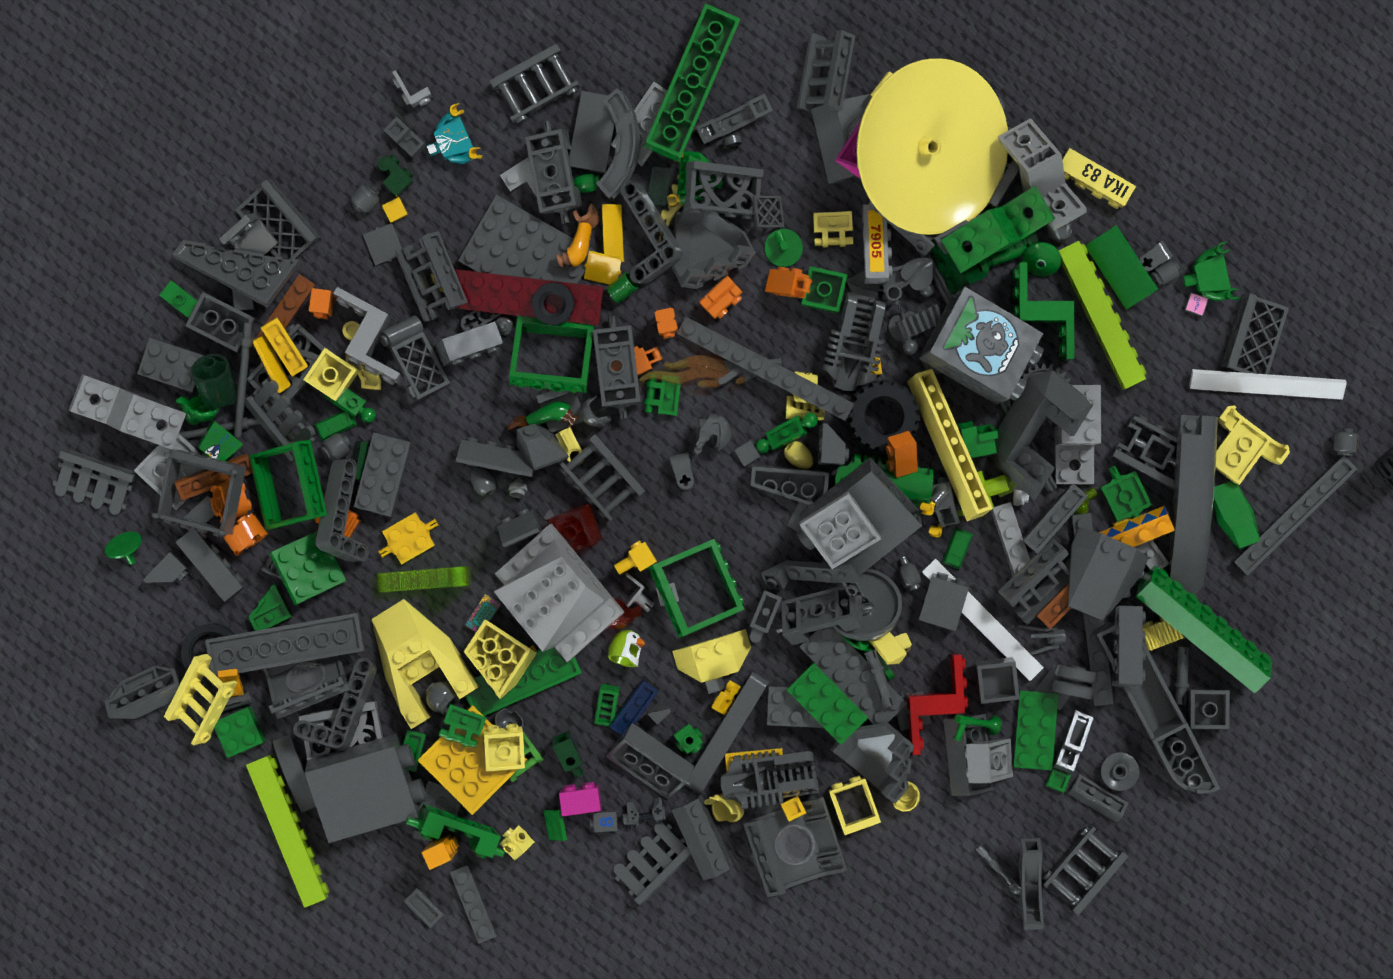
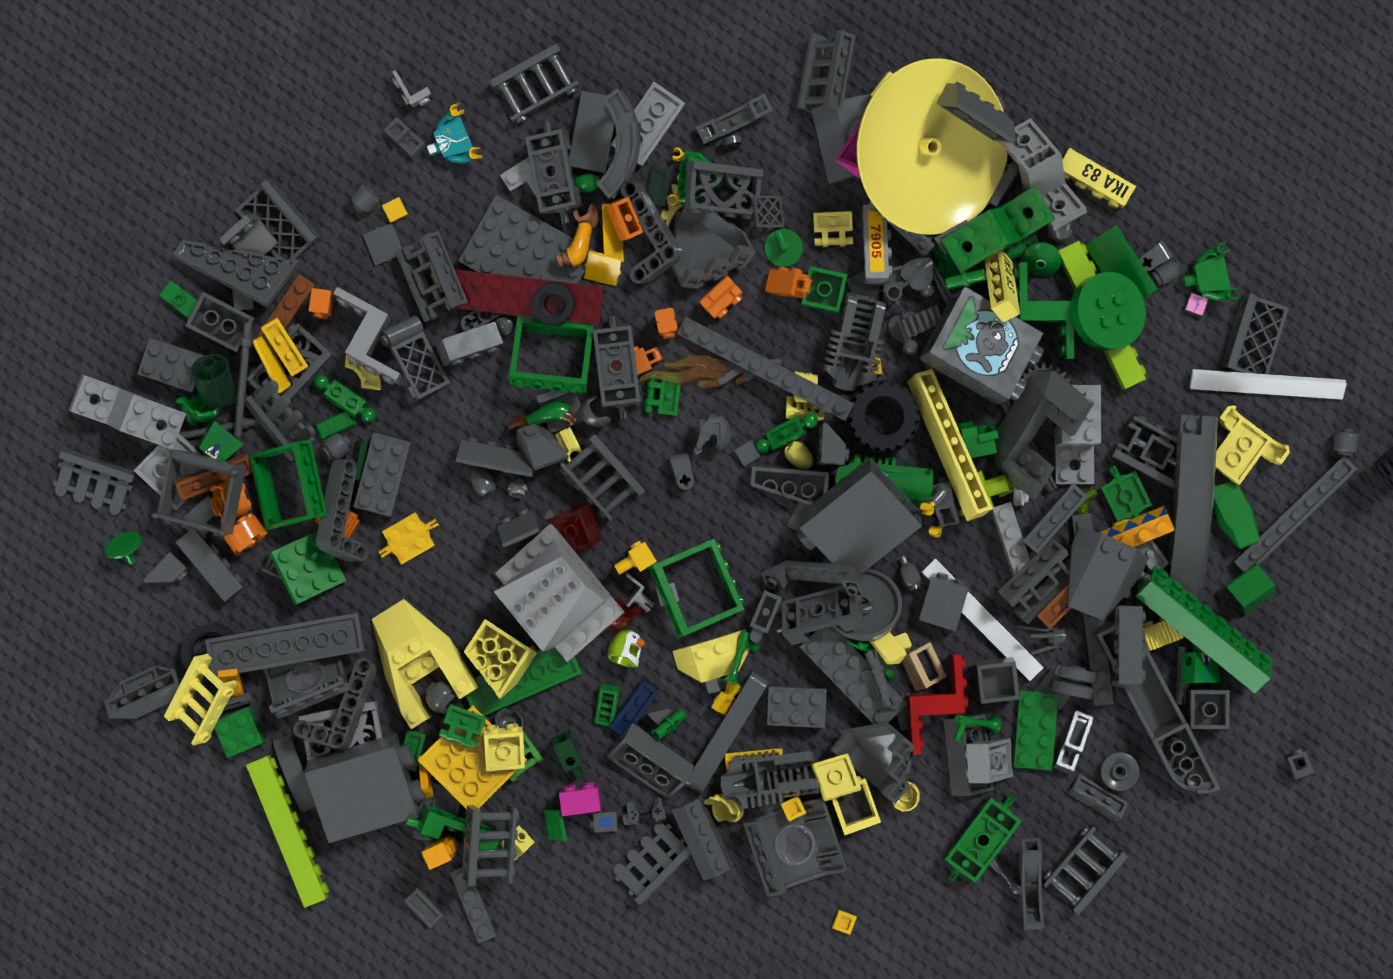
(270, 610): green wing -> none
(331, 374): light yellow slope -> none
(350, 329): light yellow tile -> none
(399, 179): dark green brick -> none
(424, 579): clear neon green beam -> none
(425, 781): none -> light orange tile
(474, 836): none -> dark grey fence
(485, 610): tile -> none
(622, 288): green piece -> none
(624, 219): none -> orange brick
(669, 724): none -> green pin
(689, 731): green brick -> none
(692, 82): green brick -> none
(742, 645): none -> green piece
(827, 703): green plate -> none
(836, 777): none -> light yellow plate
(840, 530): light grey plate -> none
(844, 922): none -> yellow tile
(902, 454): orange brick -> none
(916, 671): none -> tan tile
(957, 548): green tile -> none
(965, 279): none -> green pin
(977, 113): none -> dark grey slope
(997, 824): none -> green brick
(1002, 286): none -> light yellow brick
(1058, 780): green tile -> none
(1107, 311): none -> green brick
(1199, 668): none -> green torso
(1251, 589): none -> green slope
(1301, 771): none -> dark grey brick

